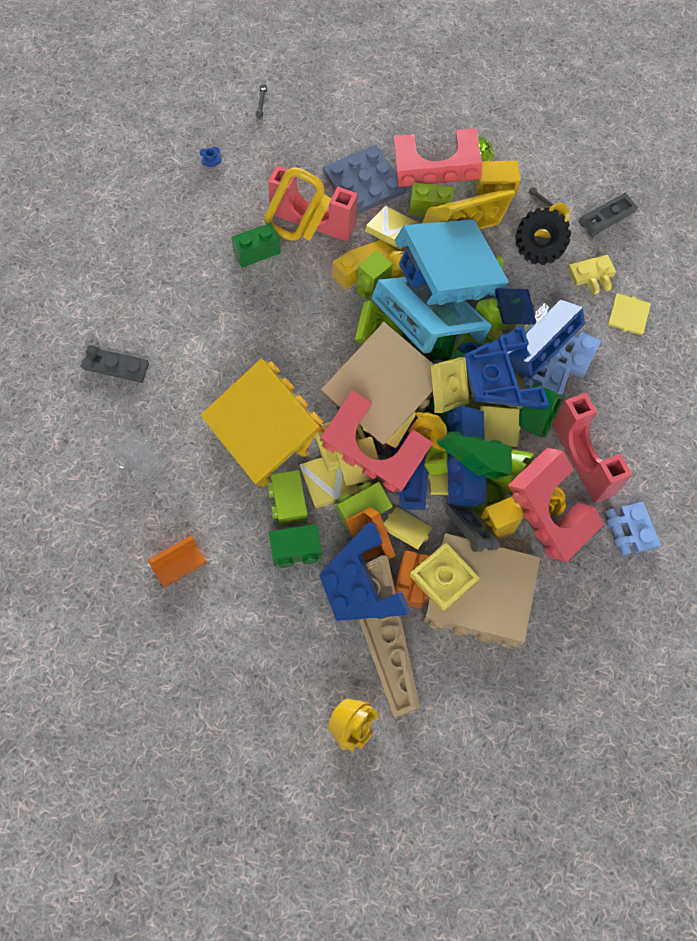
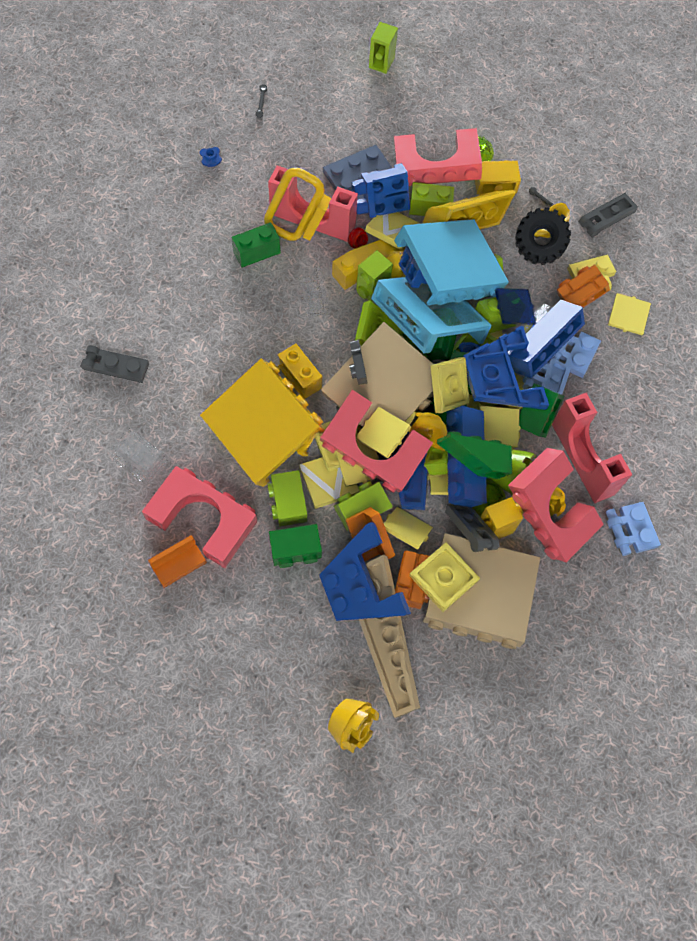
(183, 489): none -> coral arch
(300, 371): none -> yellow hinge
(357, 238): none -> red plate
(357, 369): none -> dark grey plate
(383, 47): none -> lime brick
(383, 191): none -> blue hips
(383, 432): none -> light yellow piece
(584, 288): none -> orange brick

